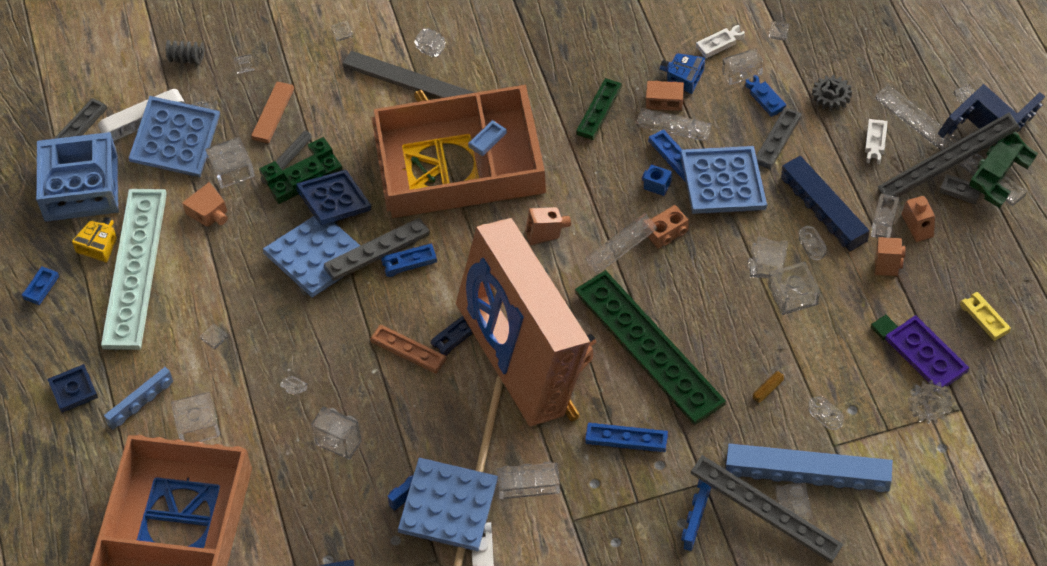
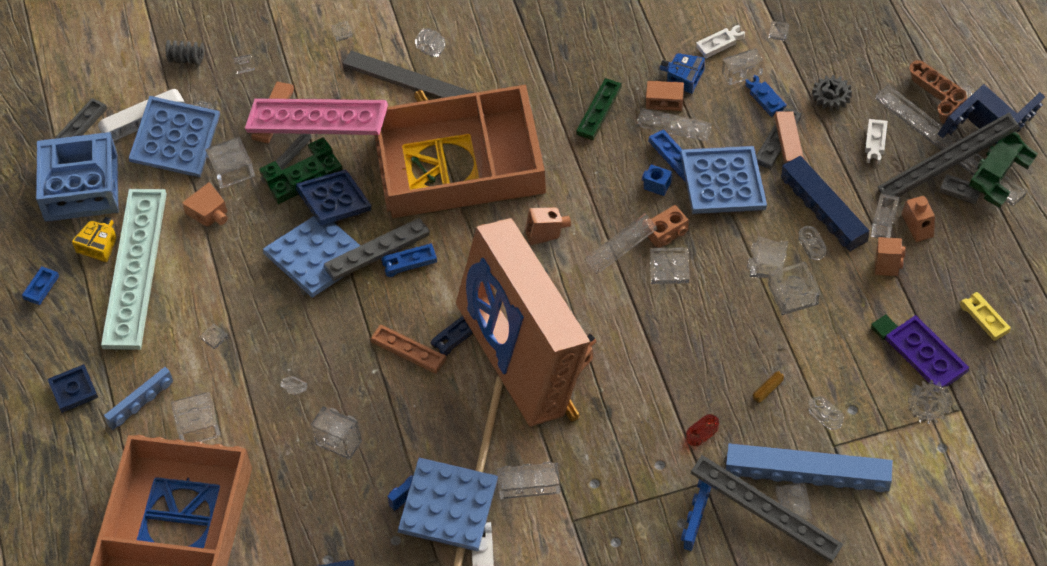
(316, 116): none -> bright pink plate
(487, 138): medium blue tile -> none
(626, 437): blue plate -> none
(650, 347): dark green plate -> none
(669, 265): none -> clear plate
(704, 432): none -> clear red beam
(788, 135): none -> tile
(936, 88): none -> nougat beam

